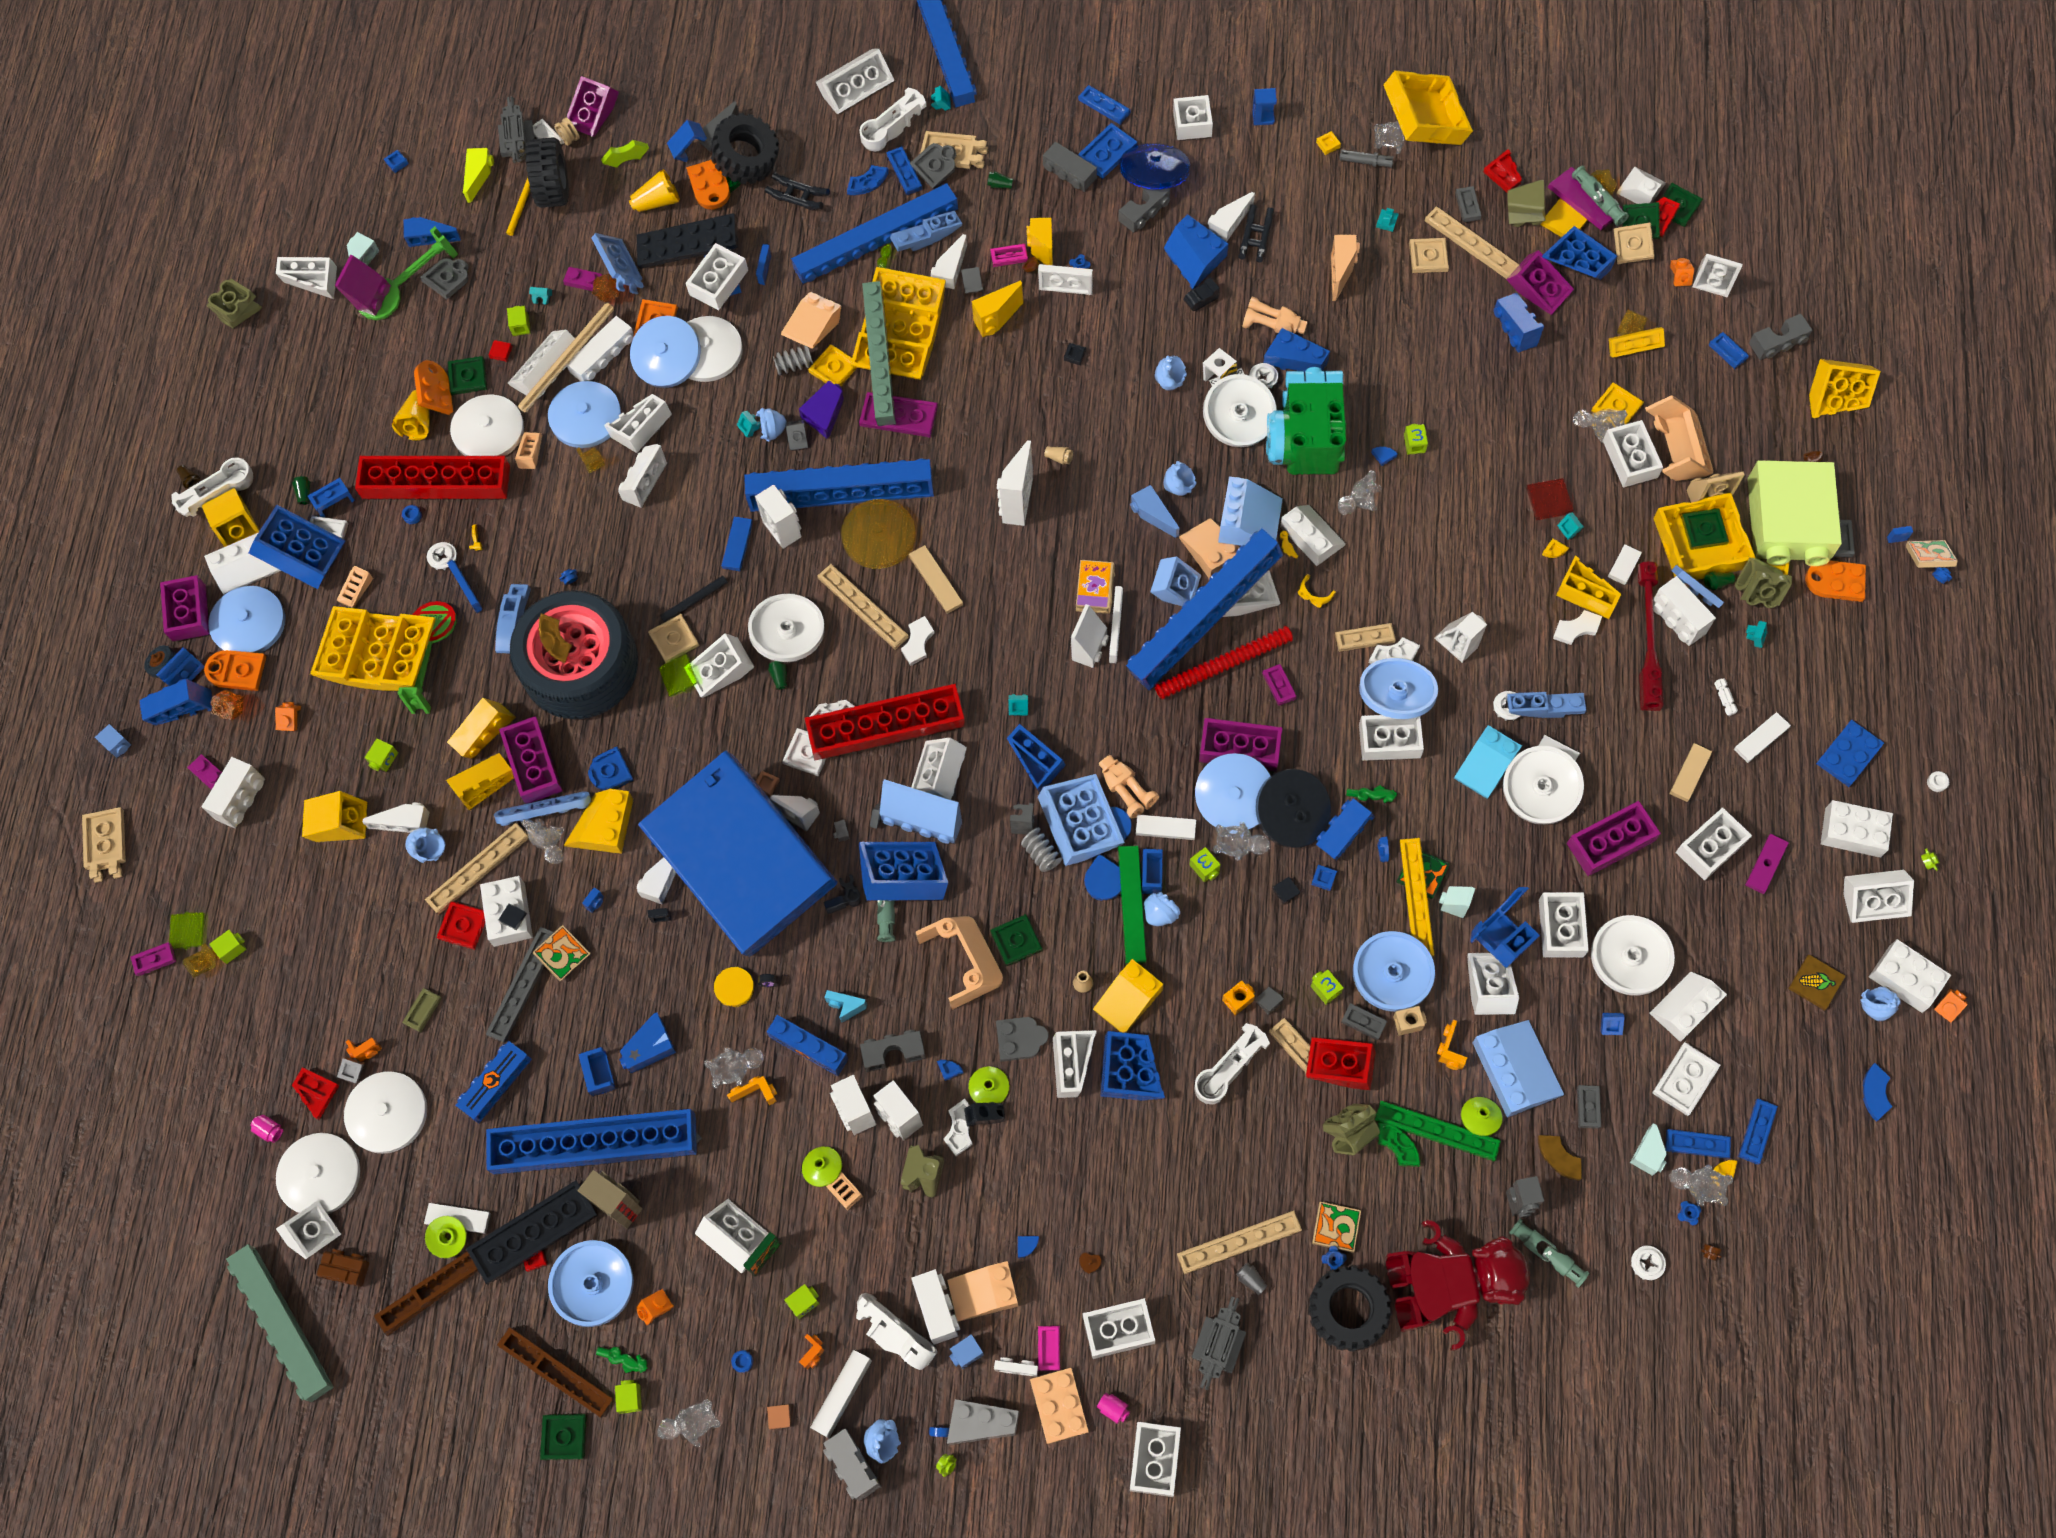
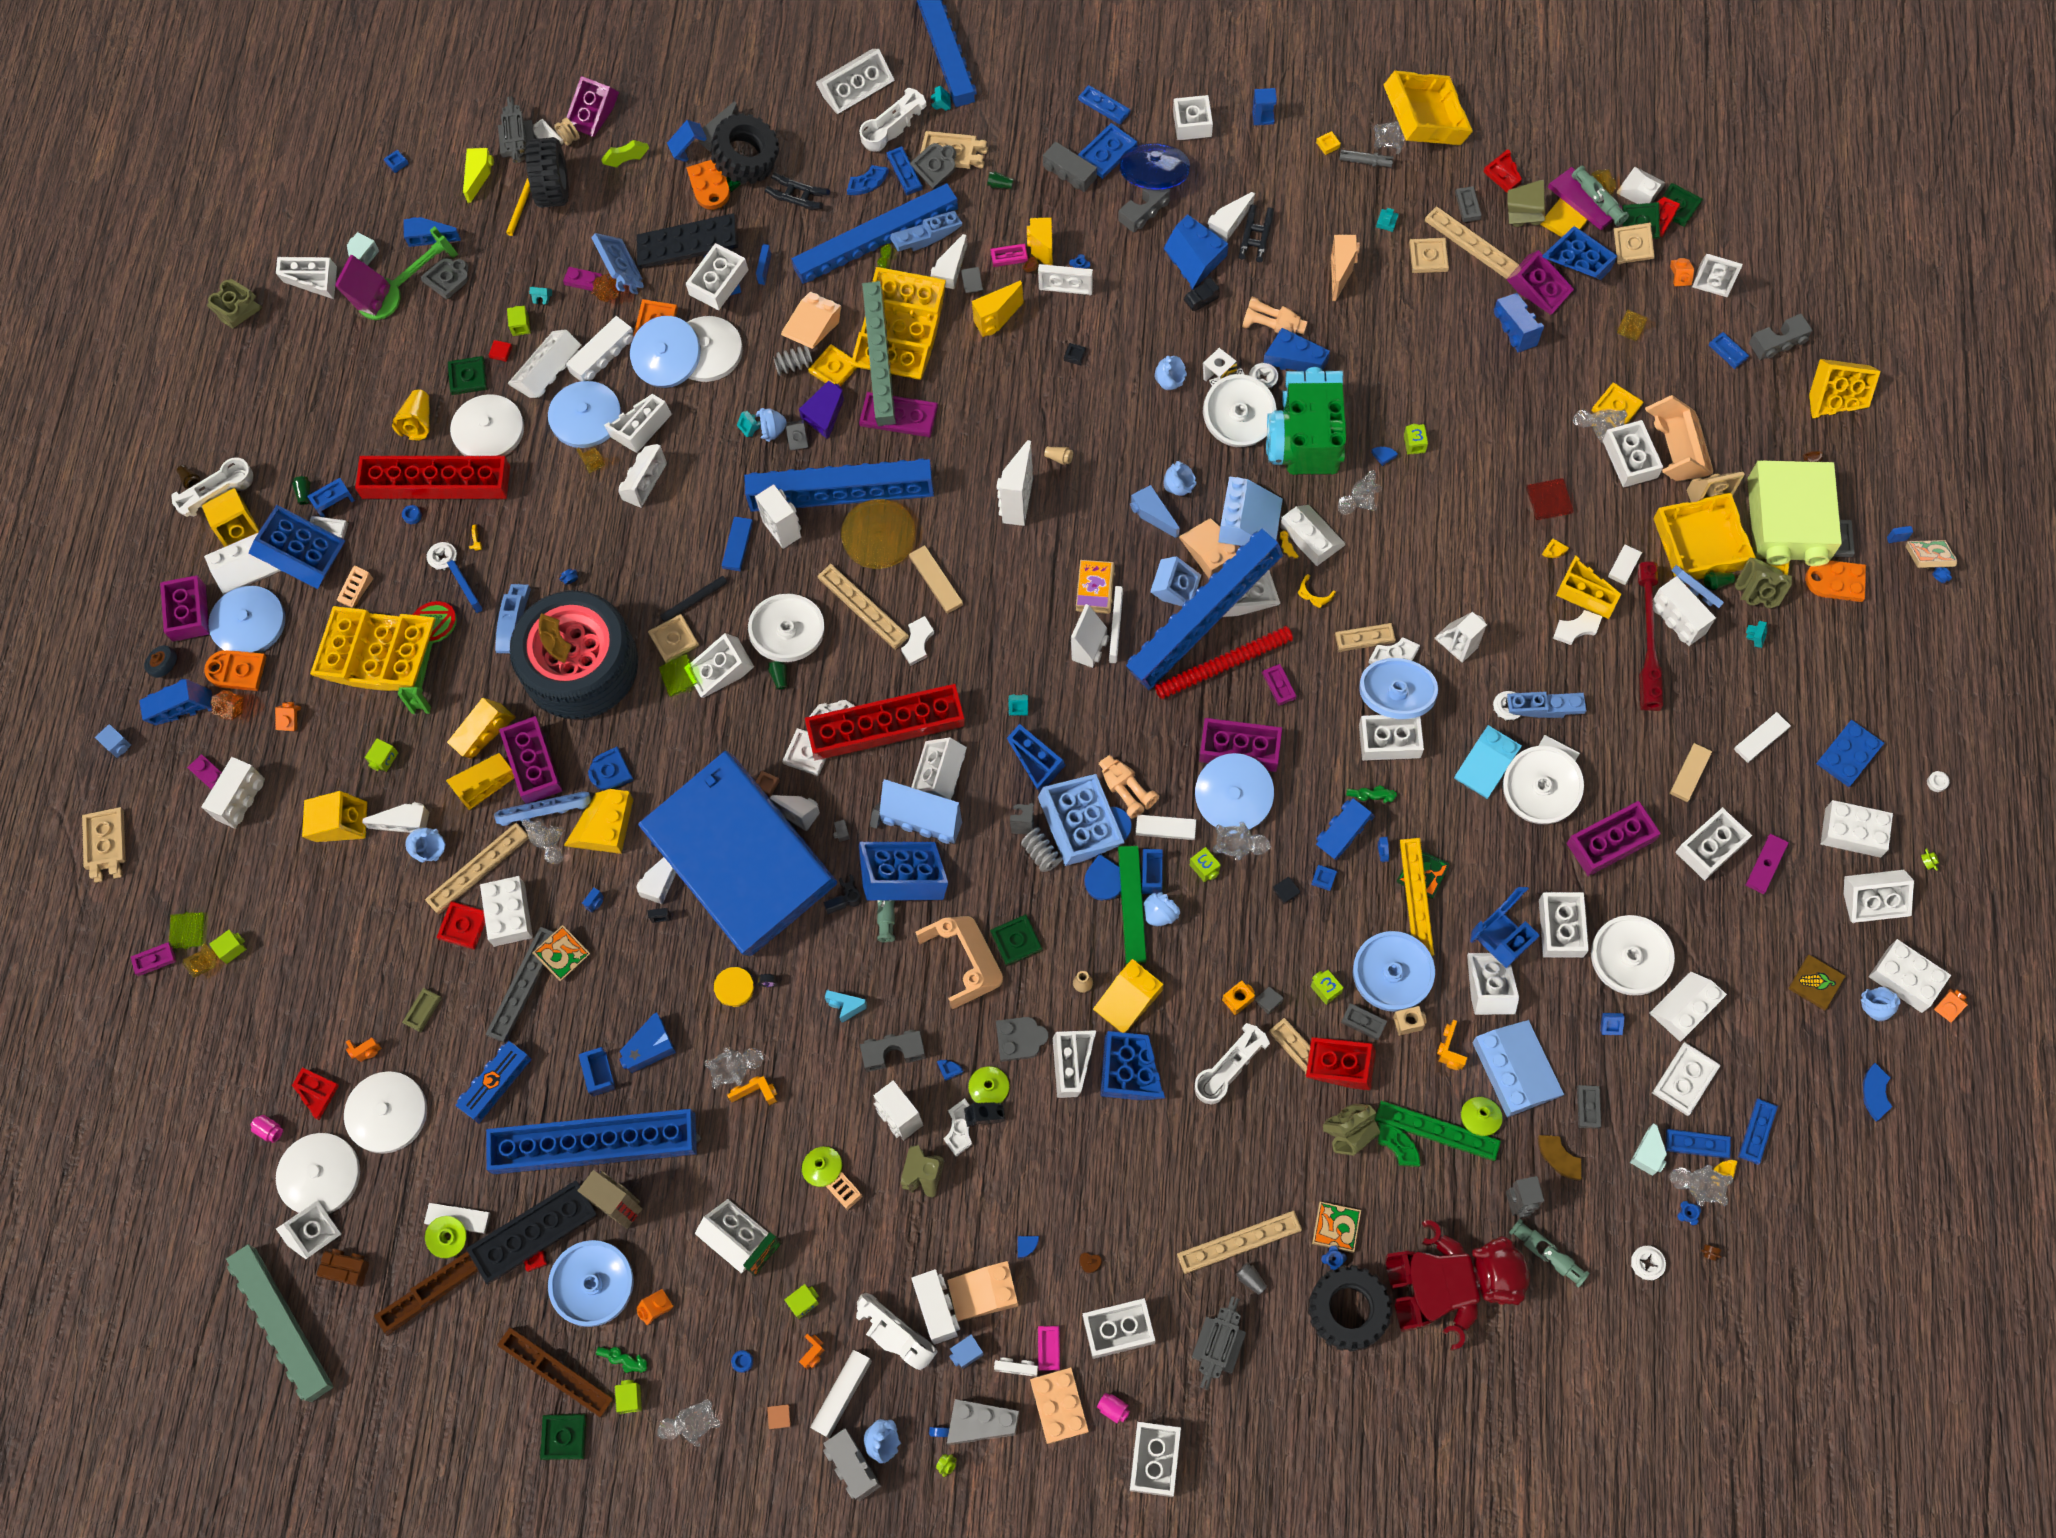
(180, 667): blue plate -> none
(350, 1070): flat silver plate -> none
(433, 388): orange plate -> none
(512, 916): black tile -> none
(527, 457): light nougat slope -> none
(566, 357): tan axle -> none
(655, 193): yellow cone -> none
(807, 1045): blue brick -> none
(852, 1105): white brick -> none
(1293, 808): black plate -> none
(1456, 900): light aqua slope -> none
(1570, 526): teal tile -> none
(1636, 342): yellow plate -> none
(1704, 529): dark green tile -> none
(1726, 697): white axle -> none

